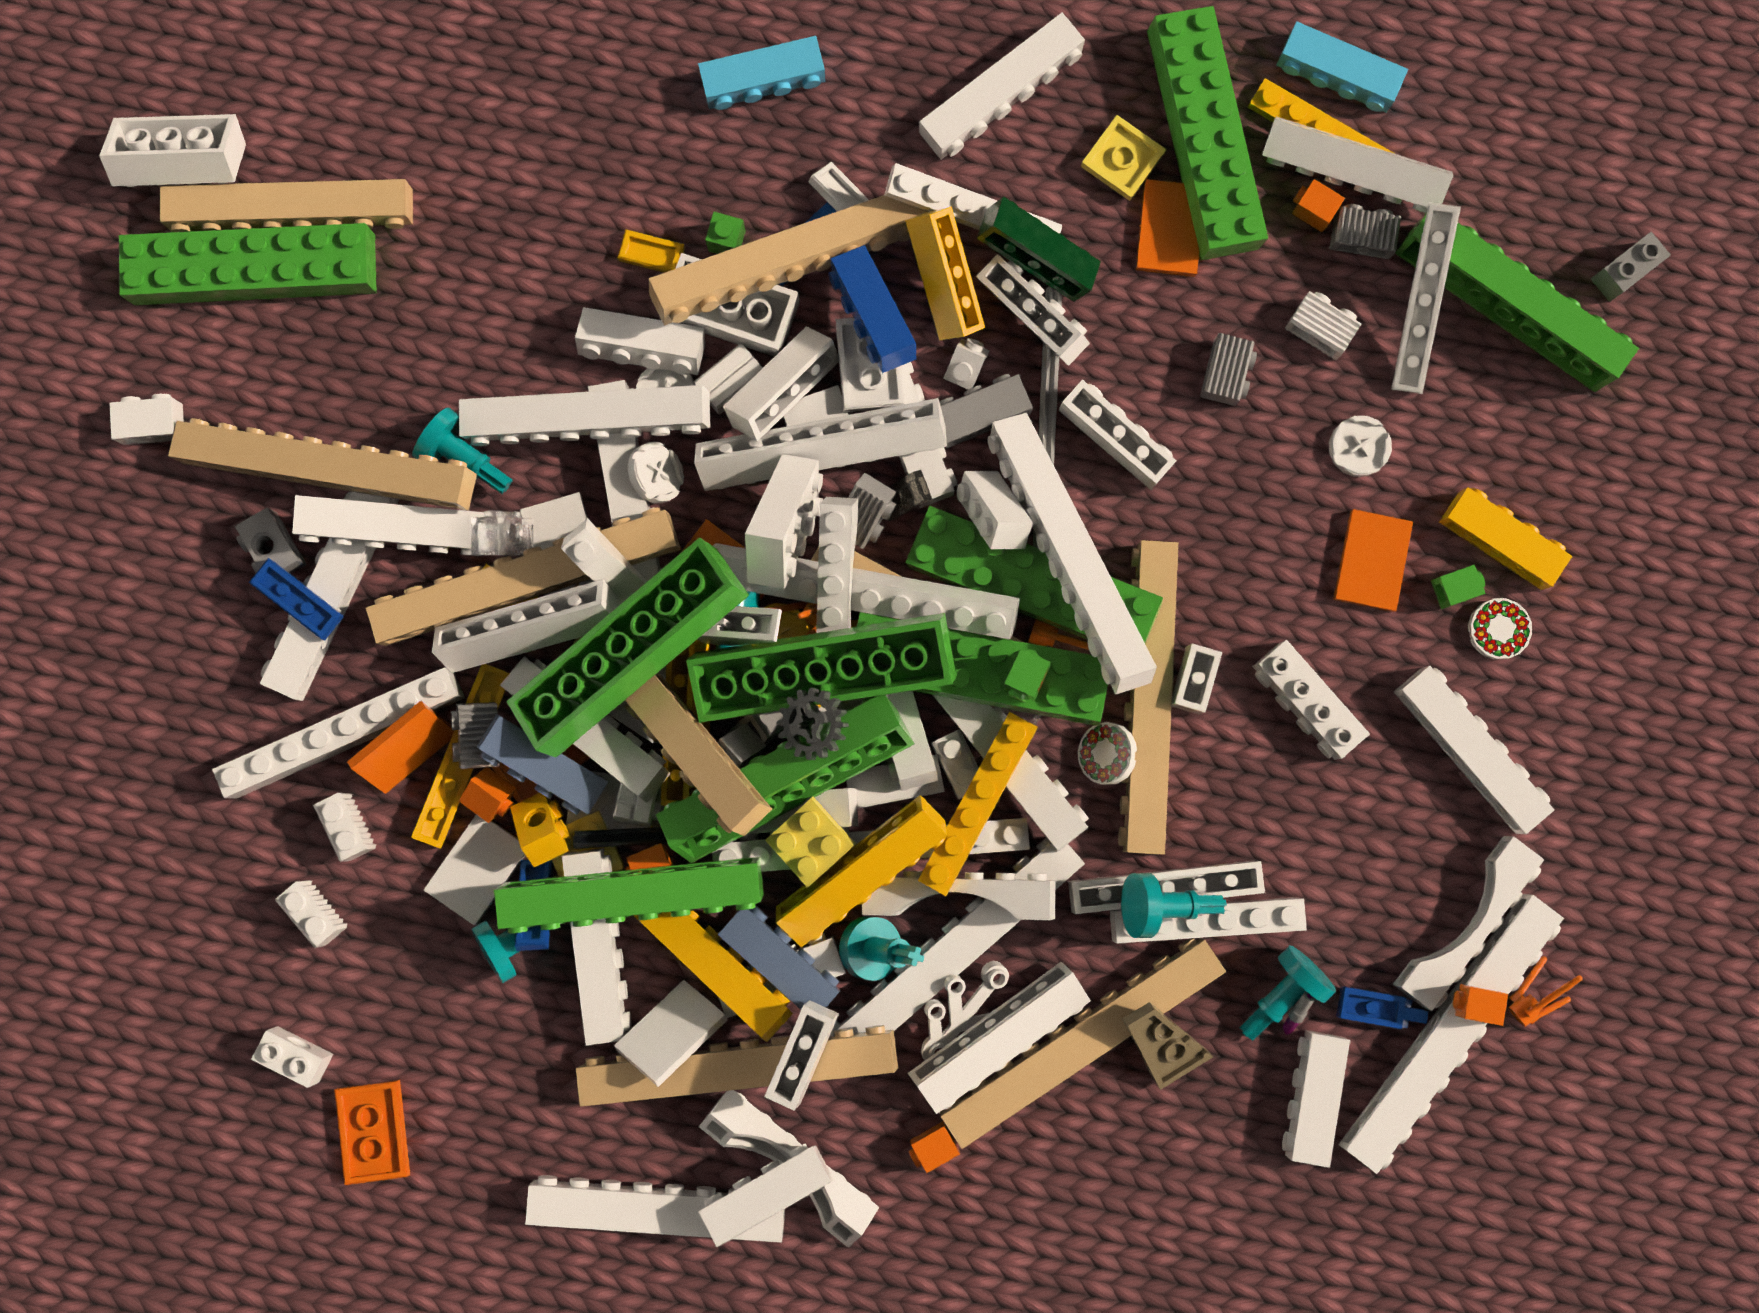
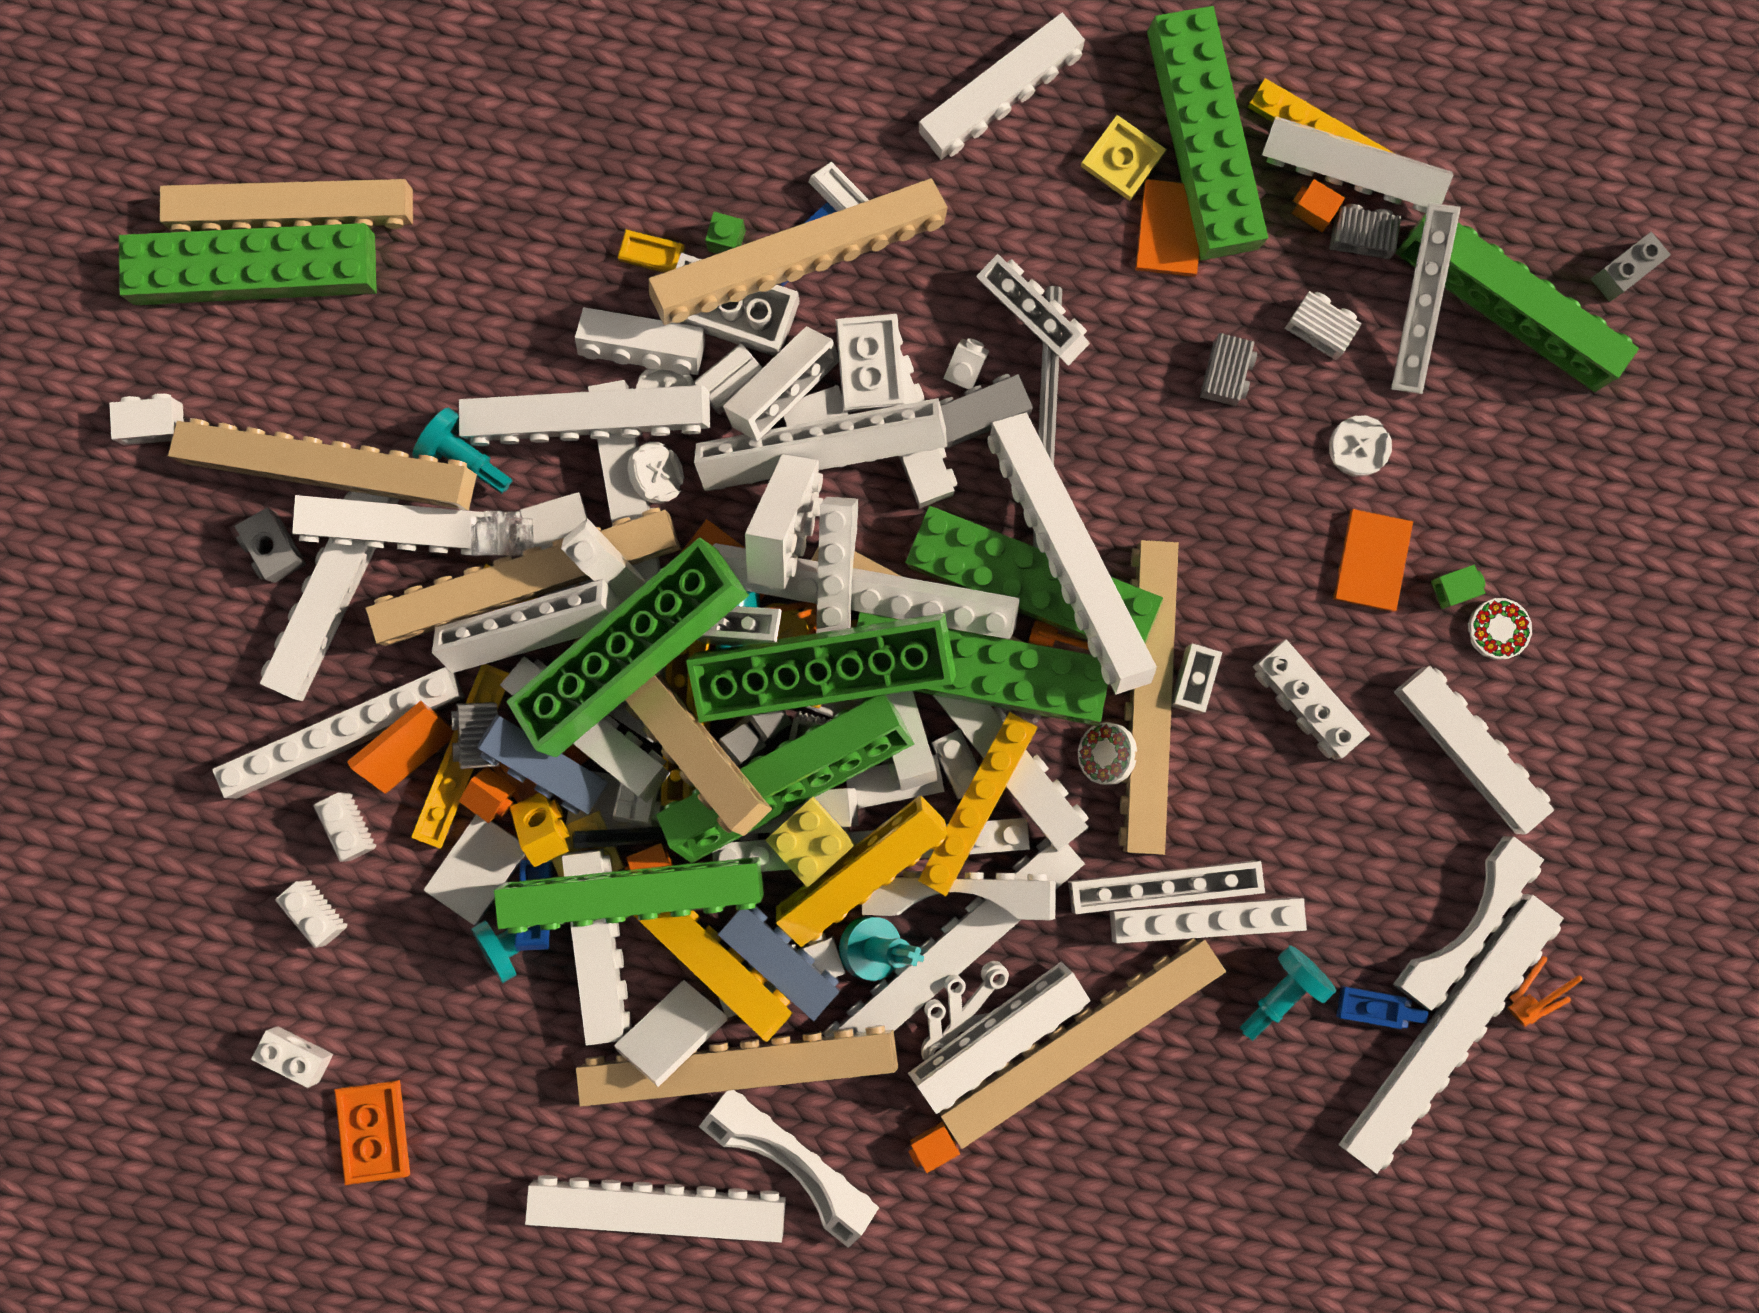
(173, 150): white brick -> none
(296, 599): blue tile -> none
(762, 73): medium azure brick -> none
(766, 1195): white brick -> none
(801, 715): dark grey gear -> none
(801, 1055): white brick -> none
(873, 309): blue brick -> none
(873, 505): light grey brick -> none
(910, 494): clear smoke plate -> none
(935, 194): white plate -> none
(945, 273): yellow brick -> none
(994, 510): white brick -> none
(1026, 676): bright green brick -> none
(1038, 249): dark green brick -> none
(1117, 434): white brick -> none
(1146, 905): teal piece -> none
(1164, 1045): dark tan wing -> none
(1298, 1013): light grey piece -> none
(1316, 1098): white brick -> none
(1341, 67): medium azure brick -> none
(1480, 1004): orange brick -> none
(1506, 538): yellow brick -> none

